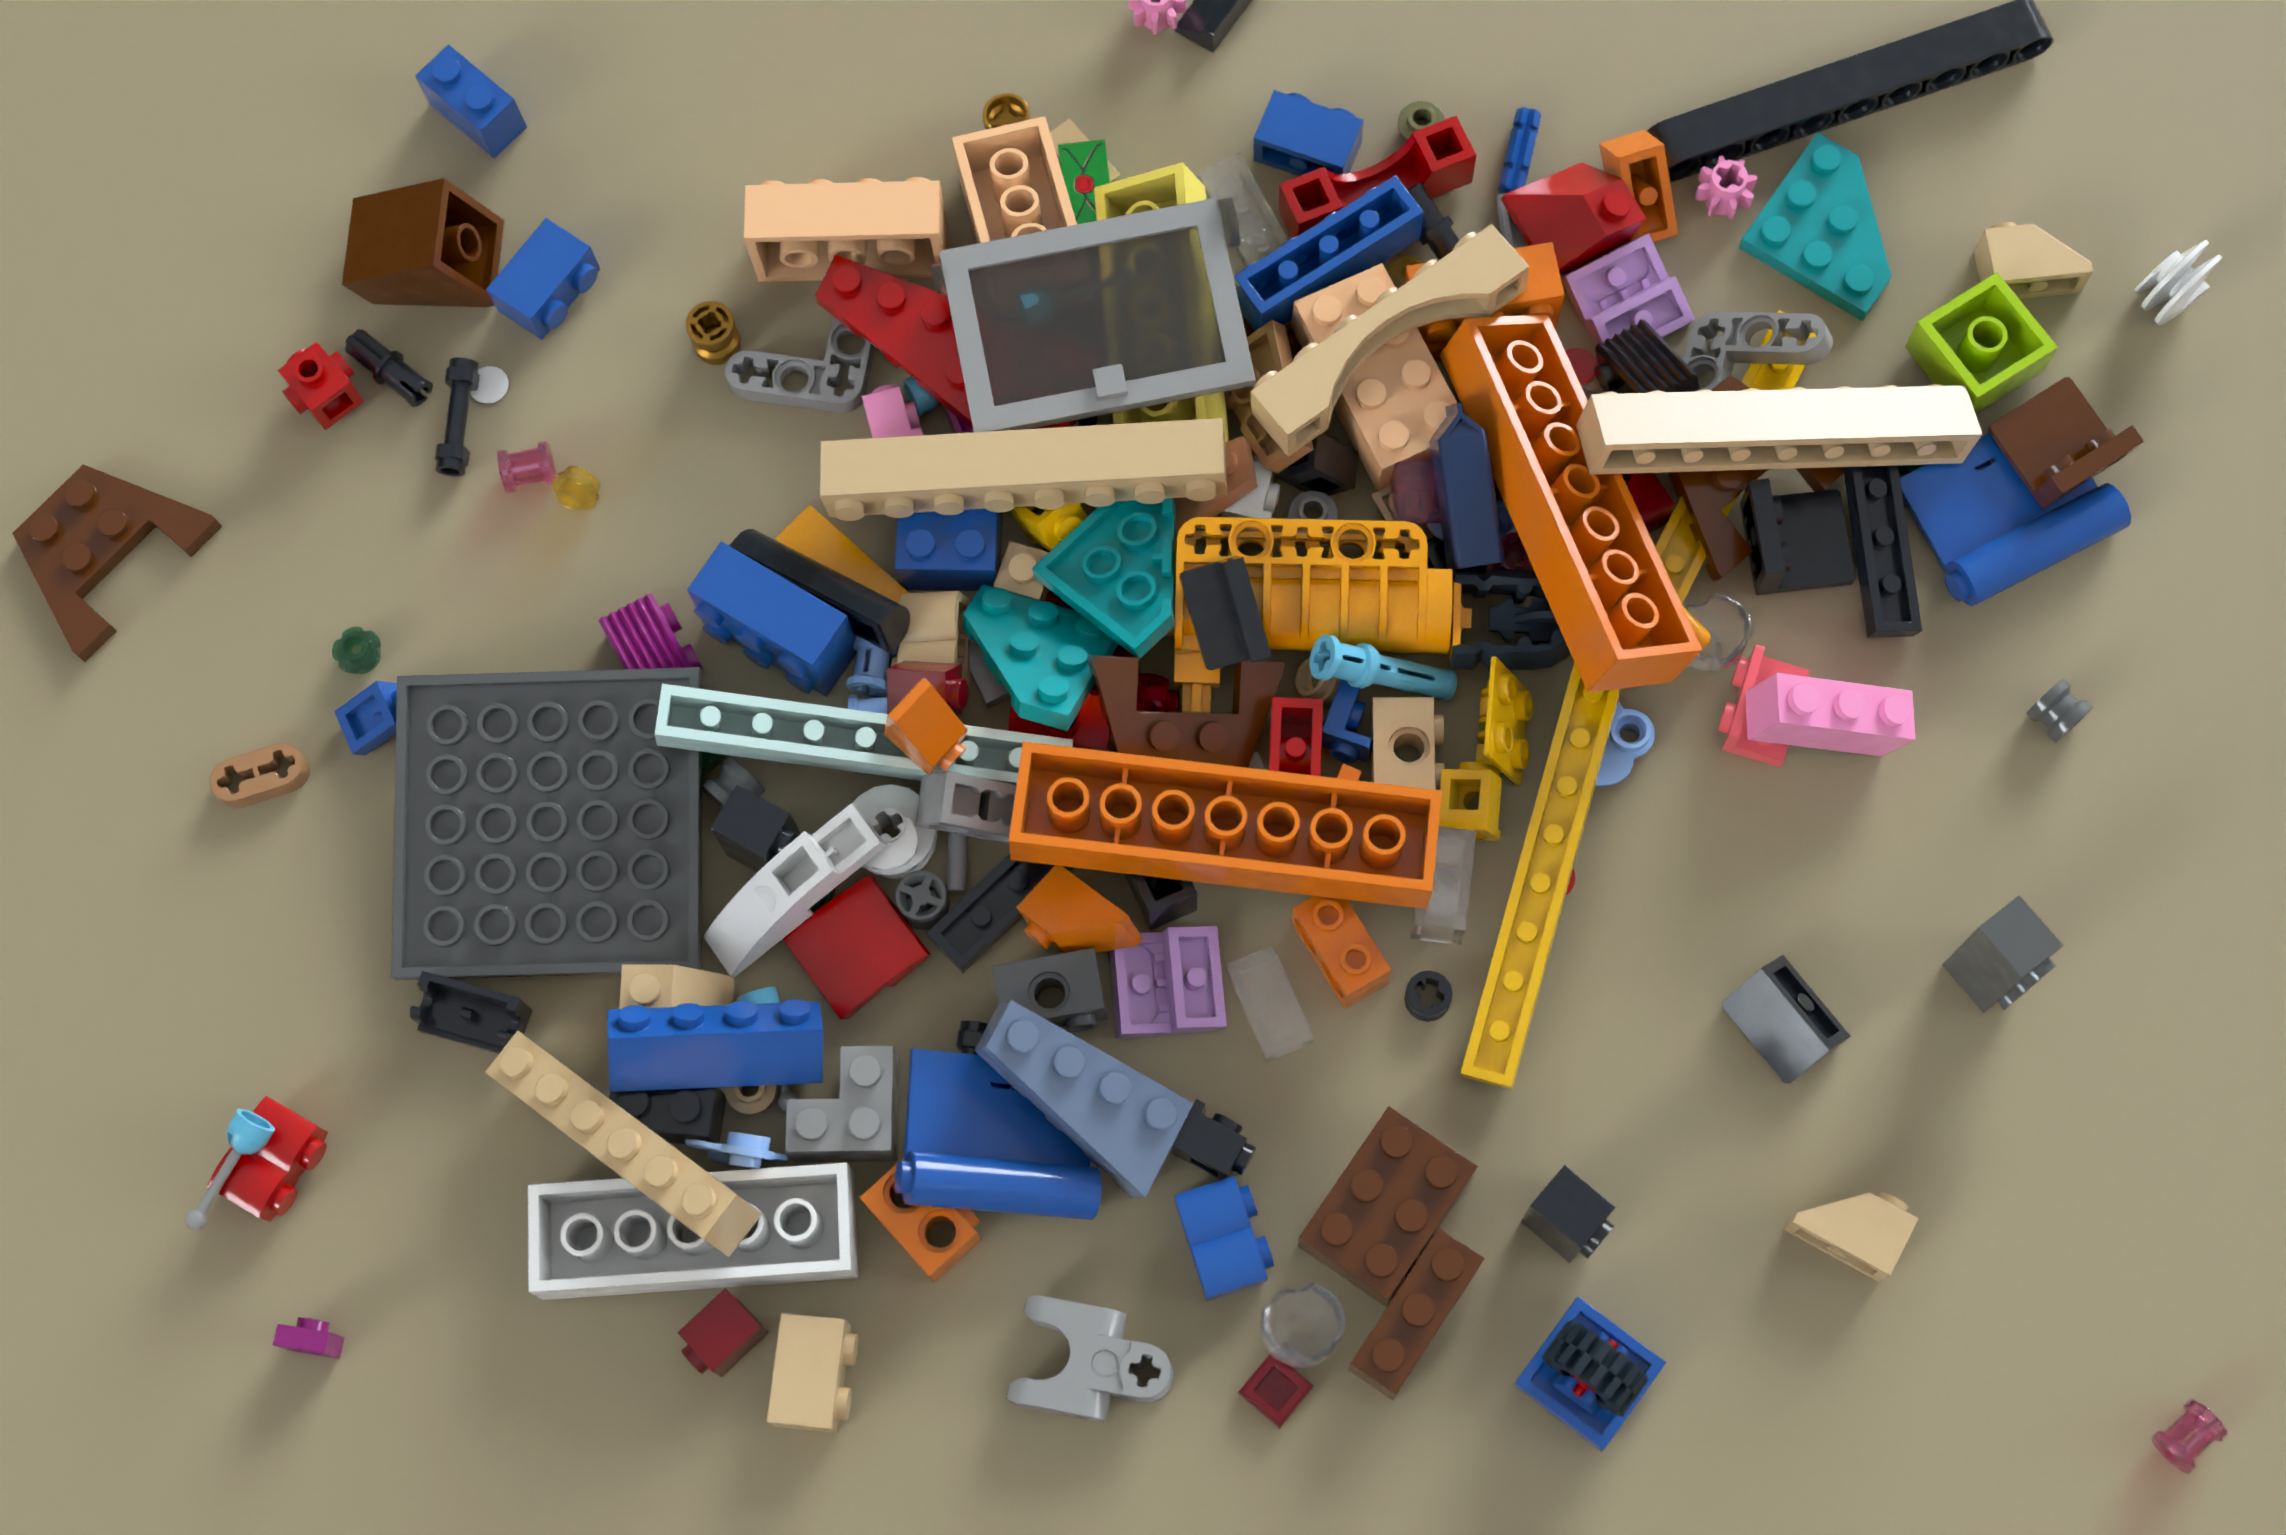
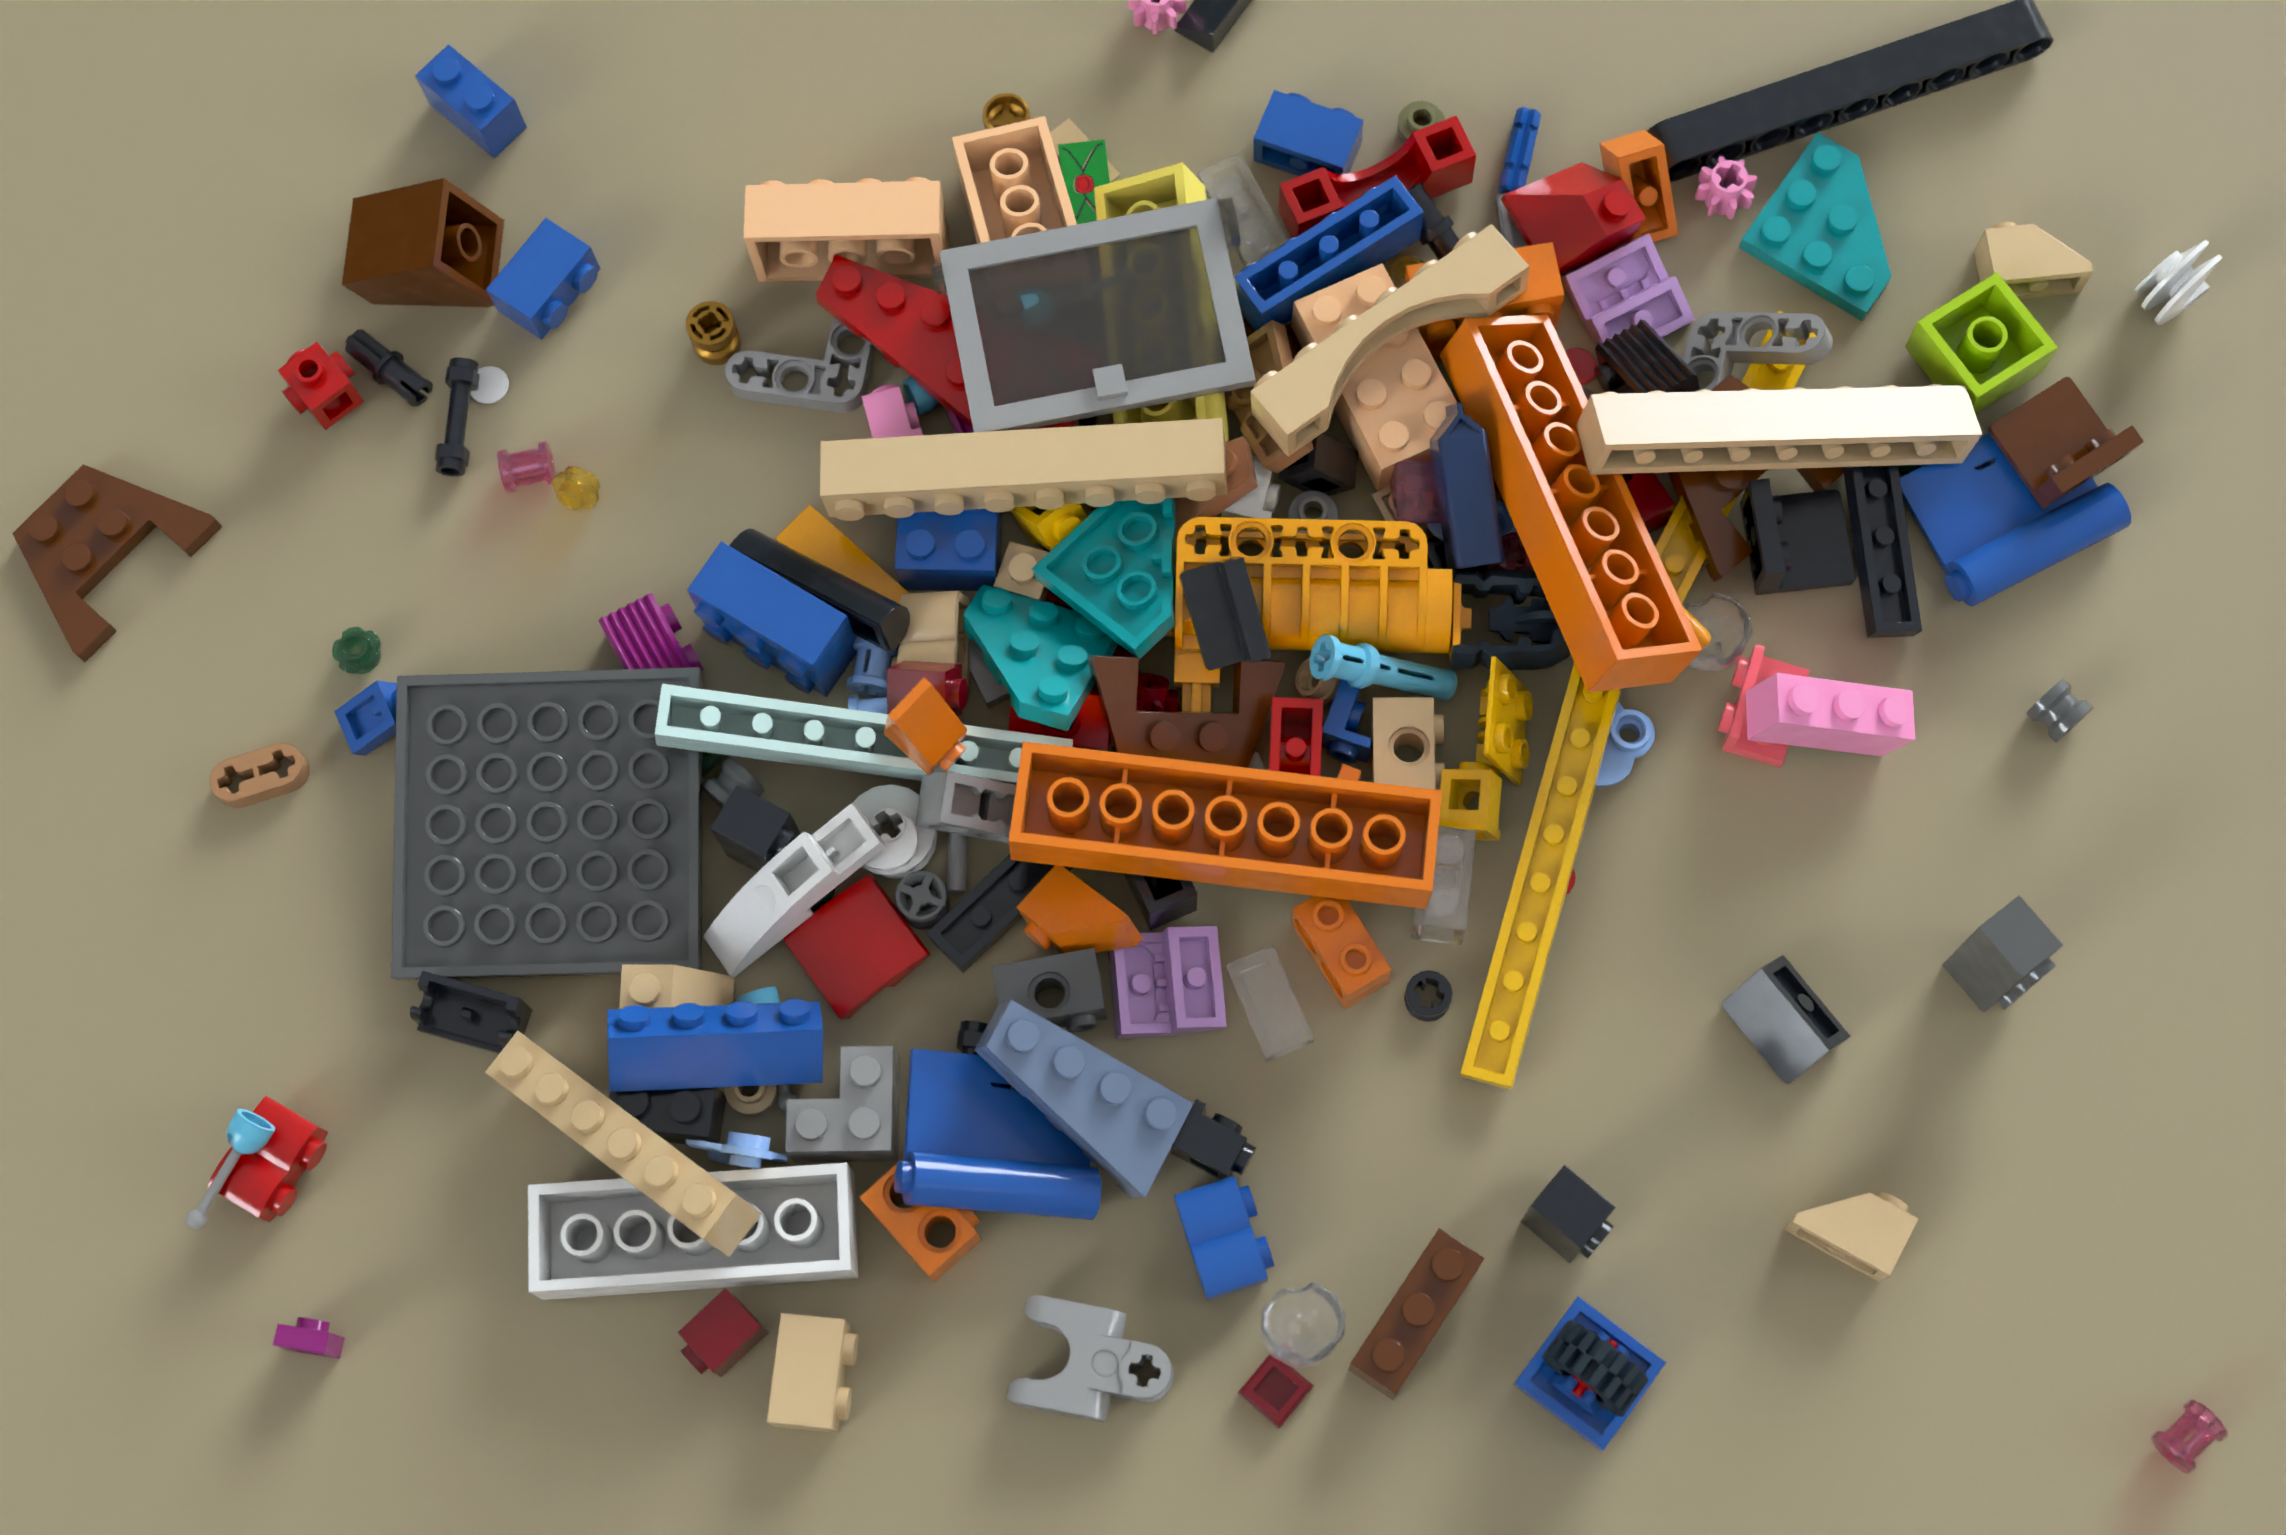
(1387, 1206): reddish brown brick -> none

